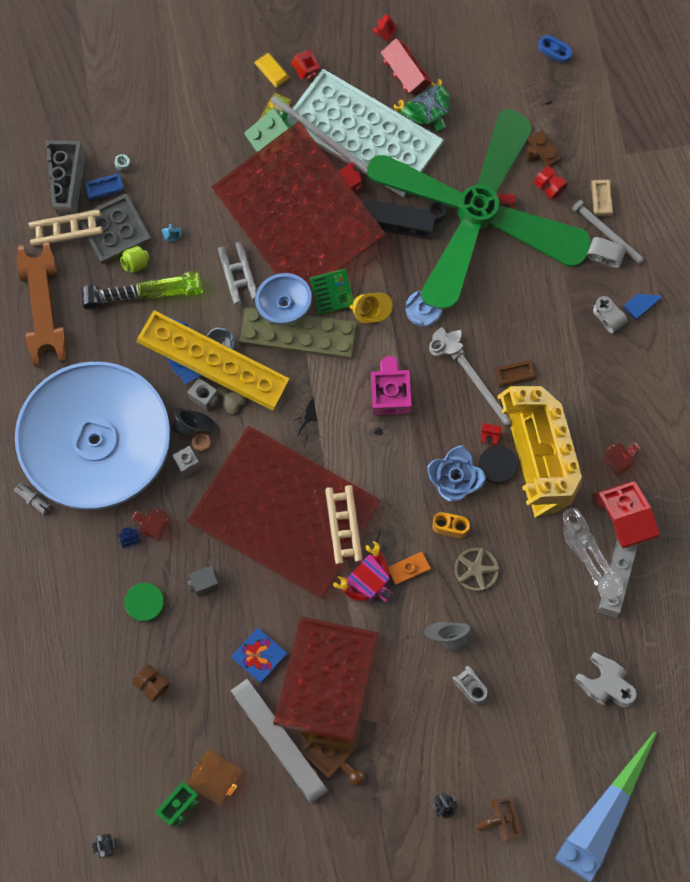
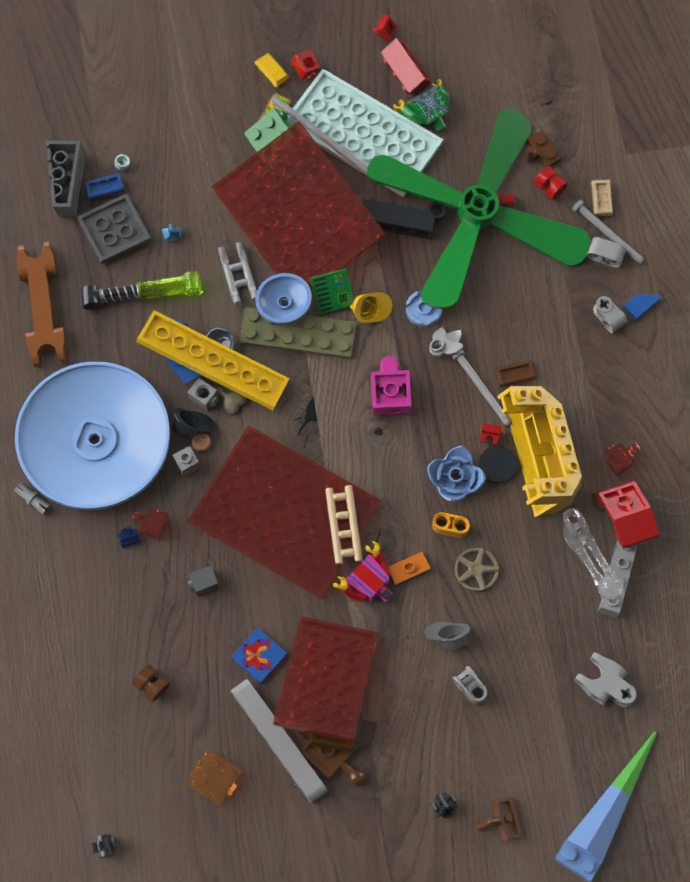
(75, 232): tan bar -> none
(134, 259): lime head -> none
(144, 602): green tile -> none
(177, 805): green brick -> none
(352, 178): red brick -> none
(556, 48): blue plate -> none

